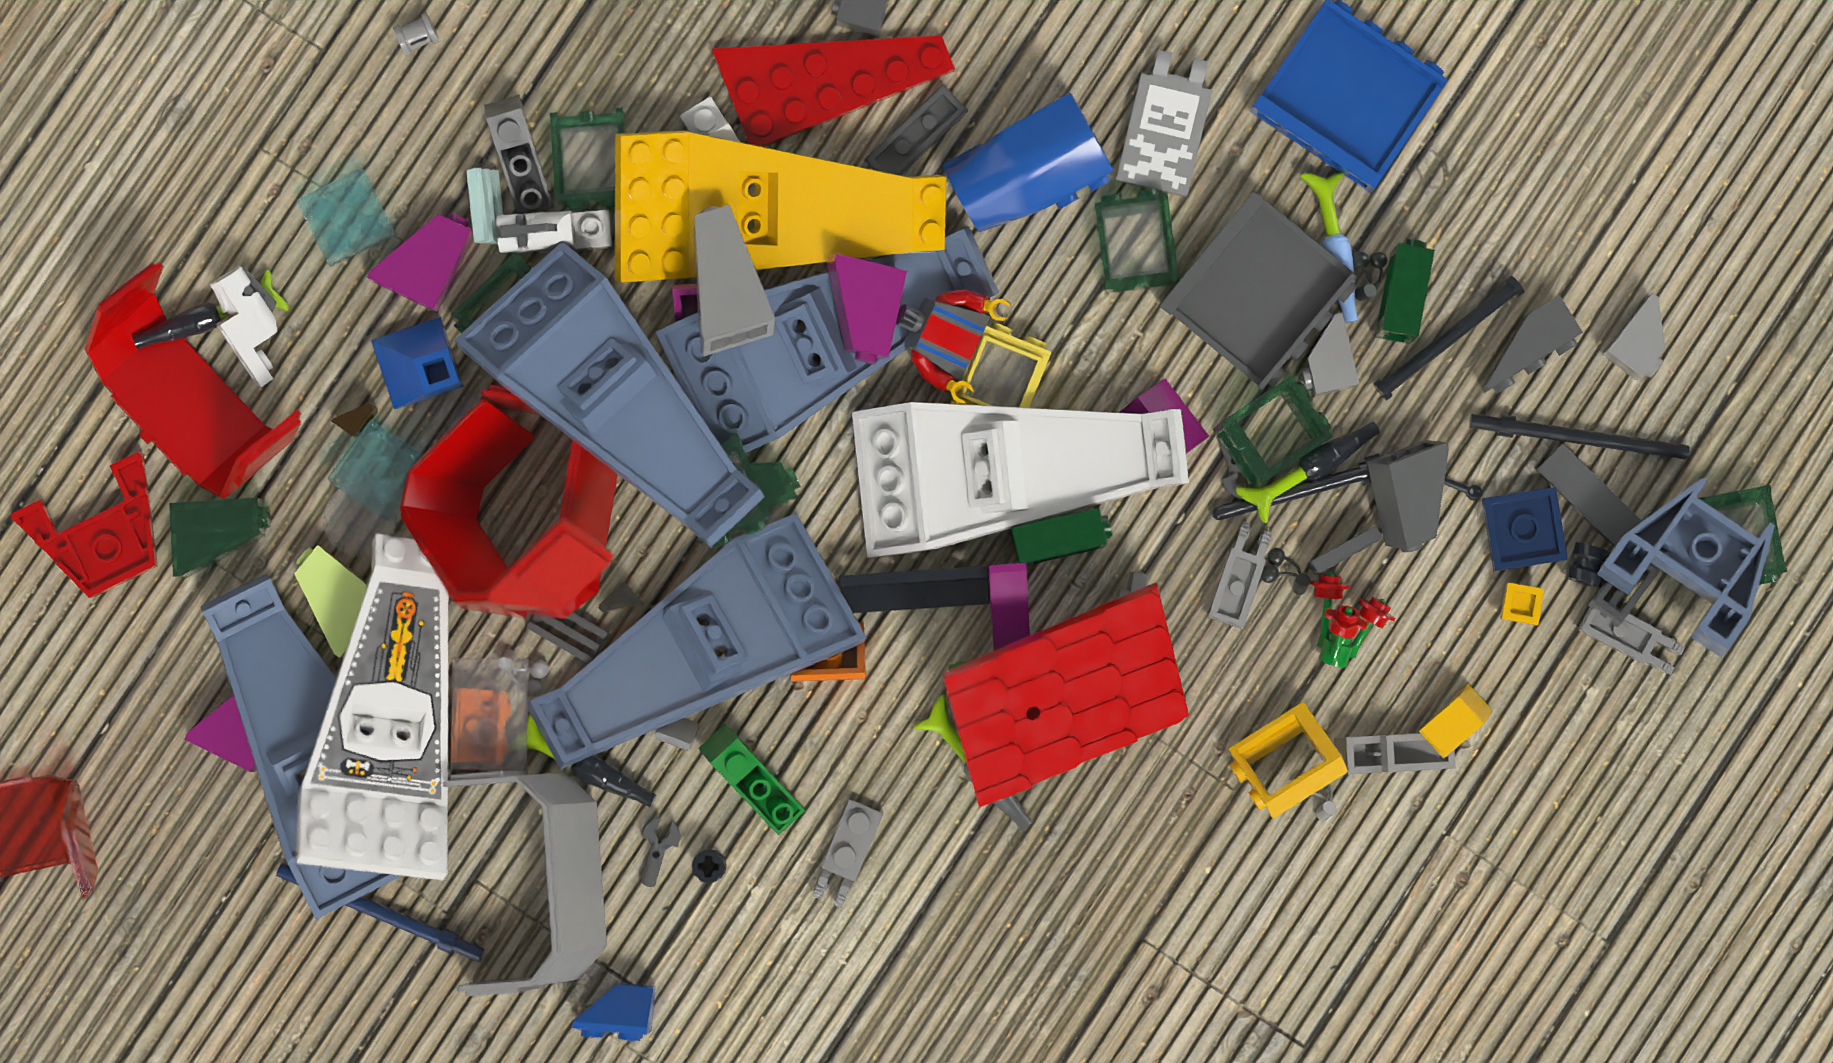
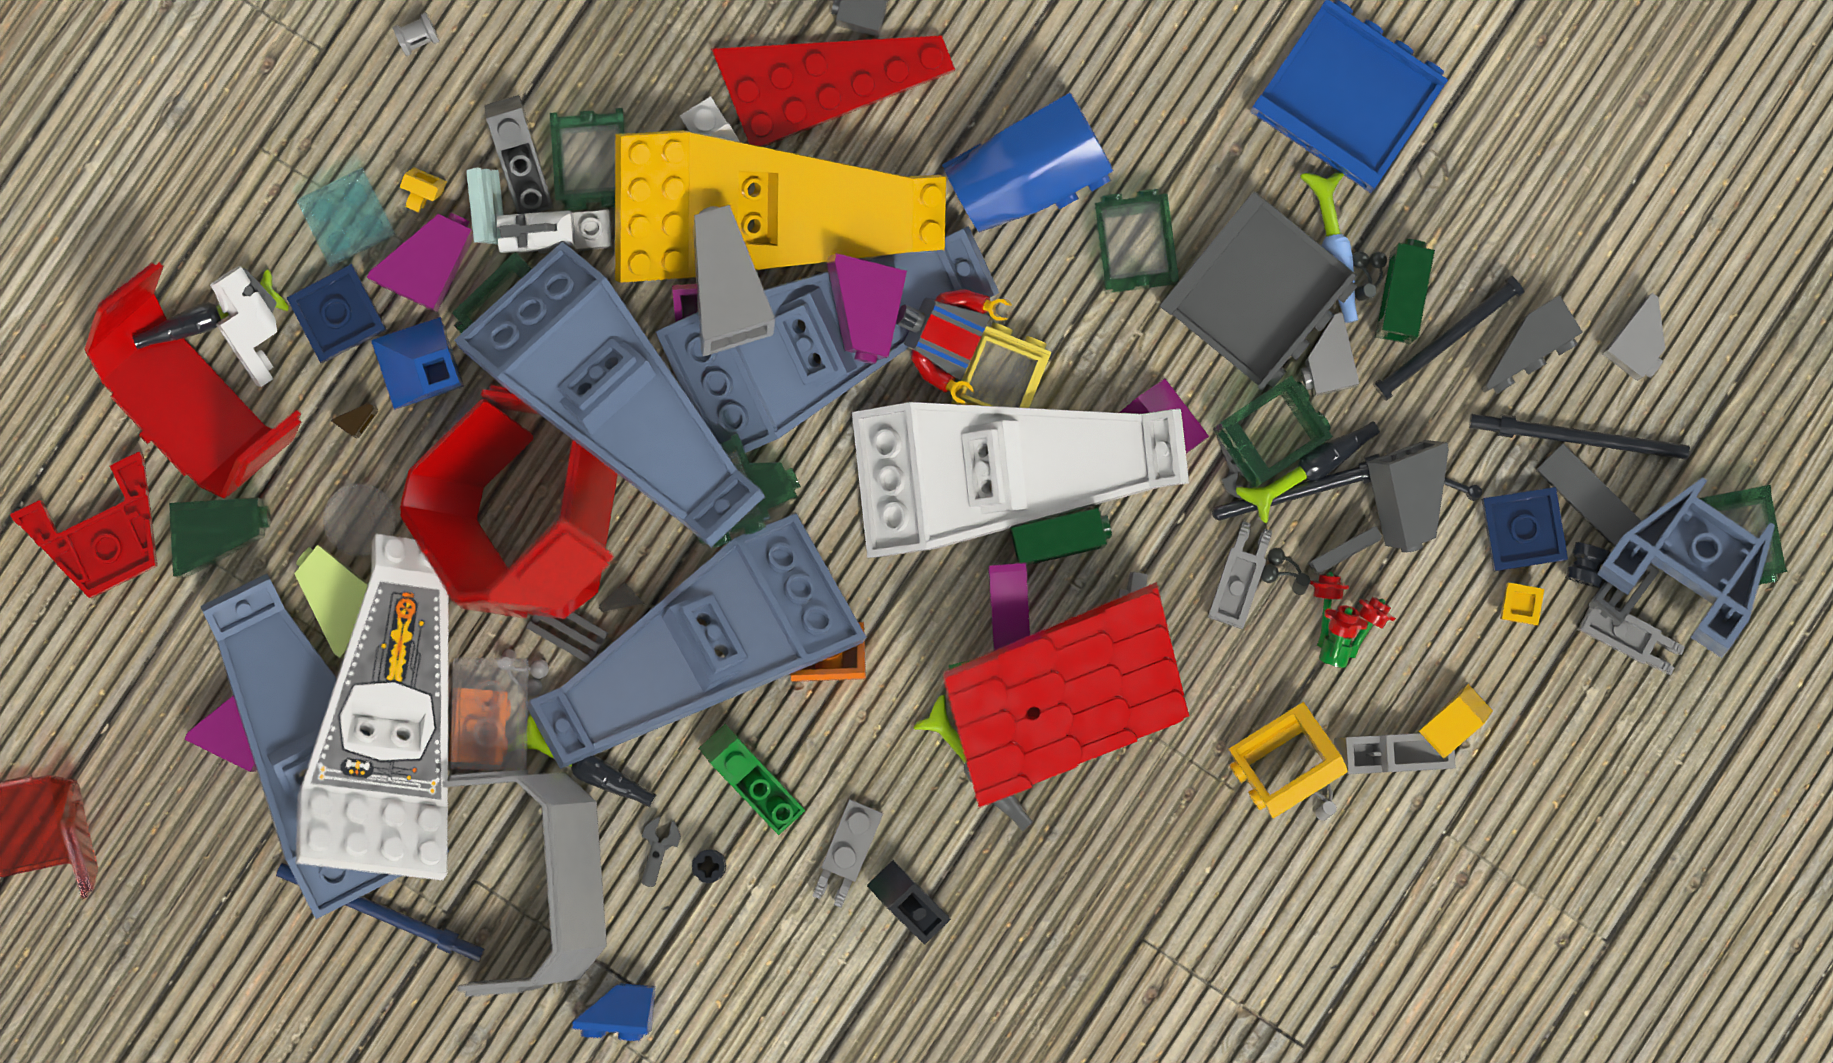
(336, 313): none -> dark blue plate
(375, 469): clear light blue plate -> none
(422, 188): none -> yellow tile
(678, 733): light grey slope -> none
(908, 902): none -> black slope
(916, 589): black fence -> none
(917, 133): dark grey tile -> none
(1165, 128): light grey tile -> none

